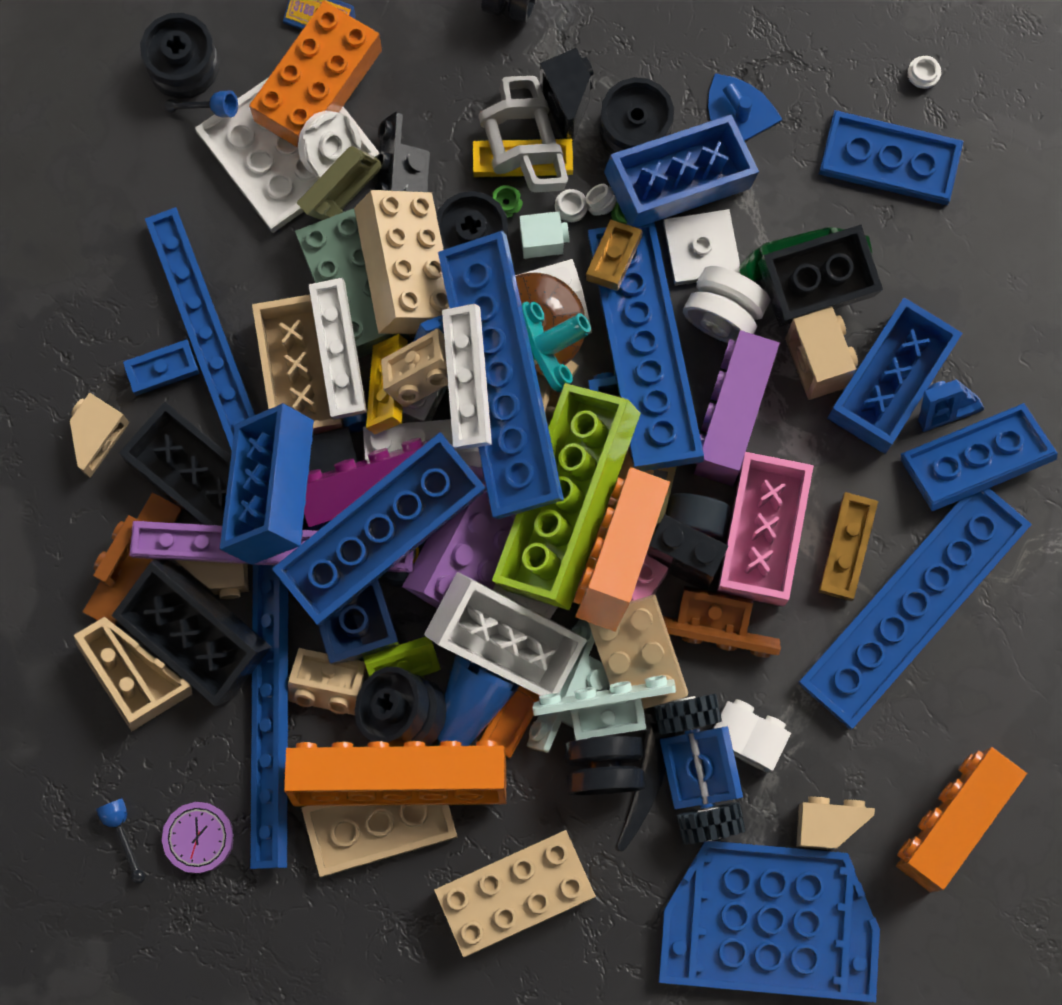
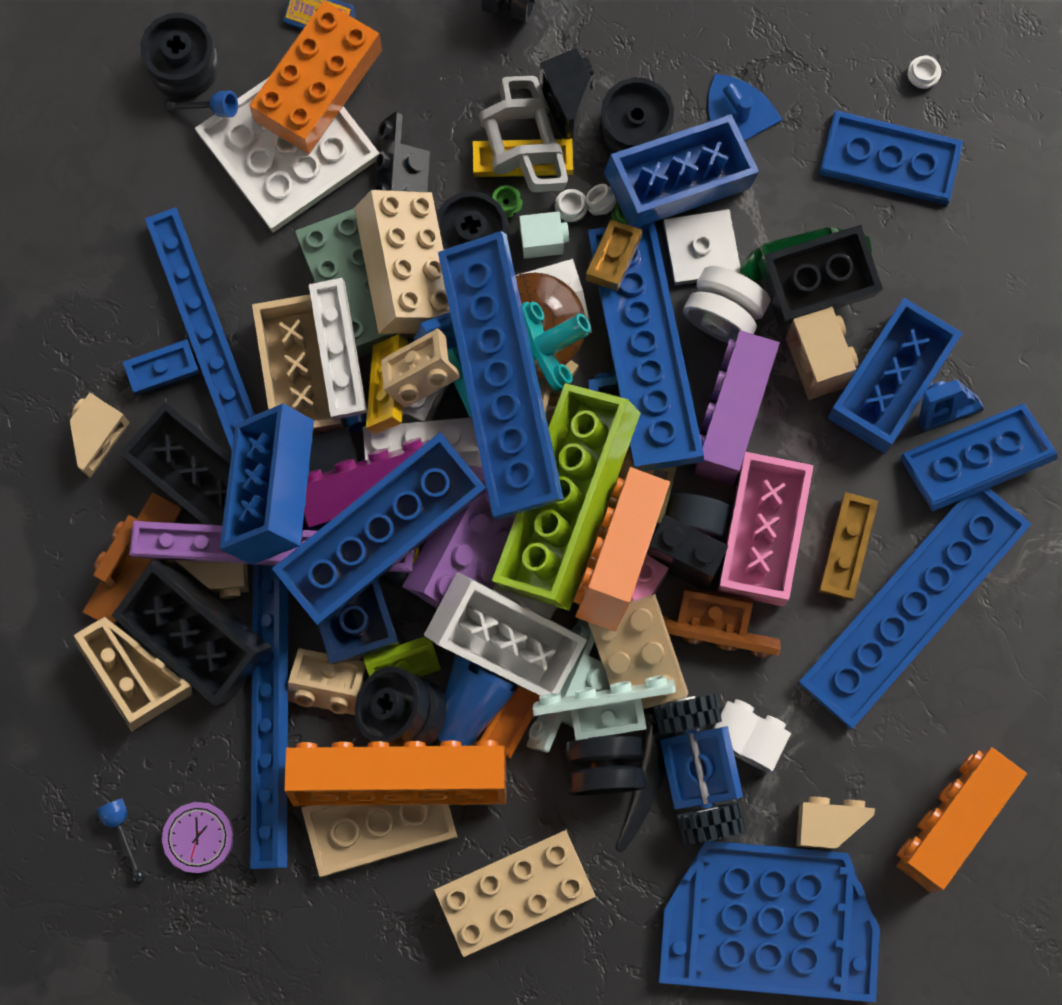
(325, 140): white tile -> none
(339, 184): olive container -> none
(466, 377): white plate -> none

